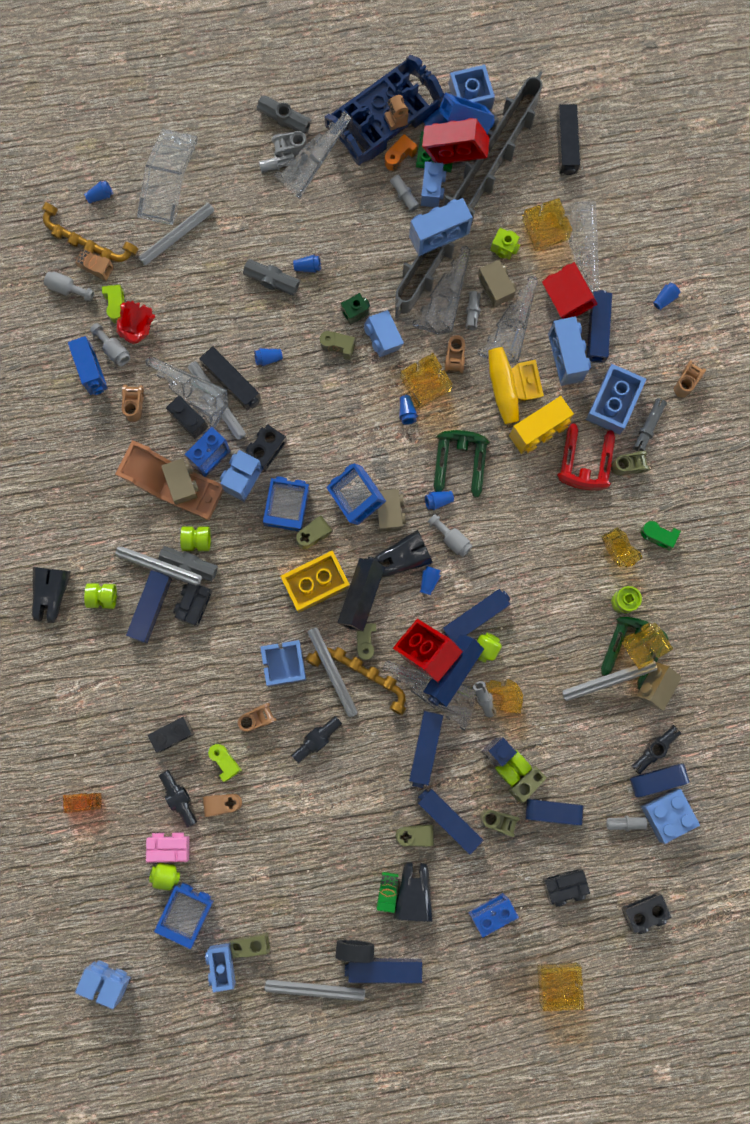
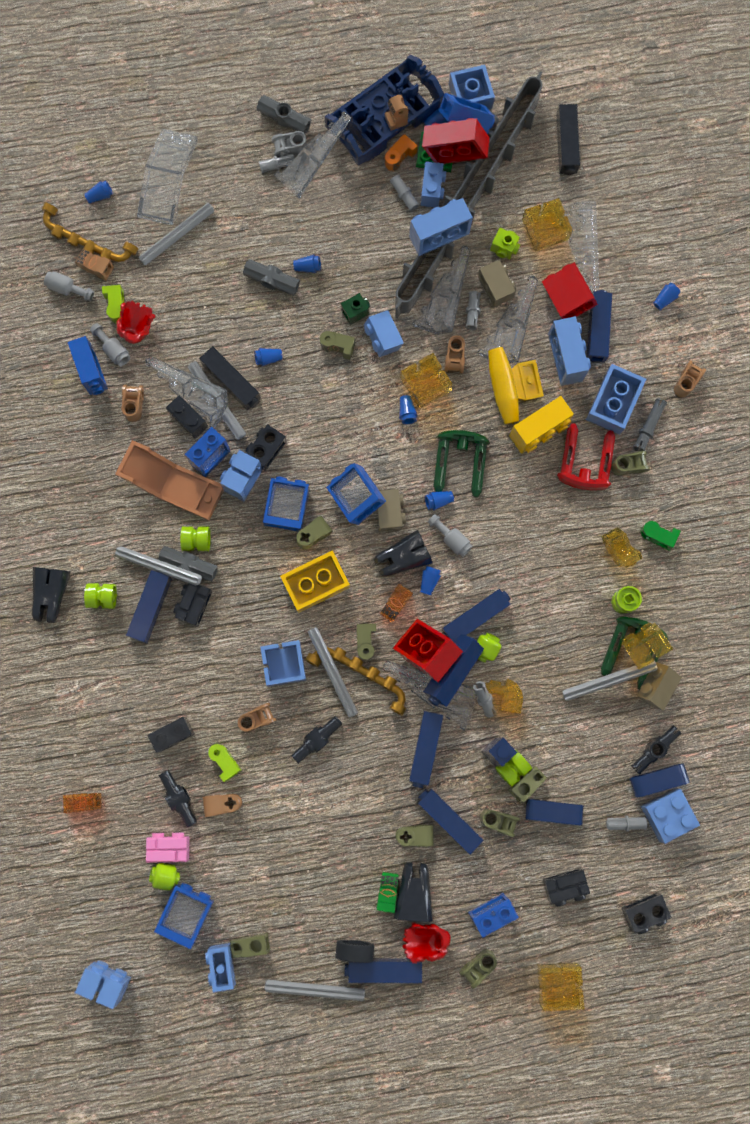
(179, 481): dark tan brick -> none
(361, 594): black brick -> none
(396, 603): none -> clear orange leg
(425, 942): none -> red hair
(478, 969): none -> olive piece

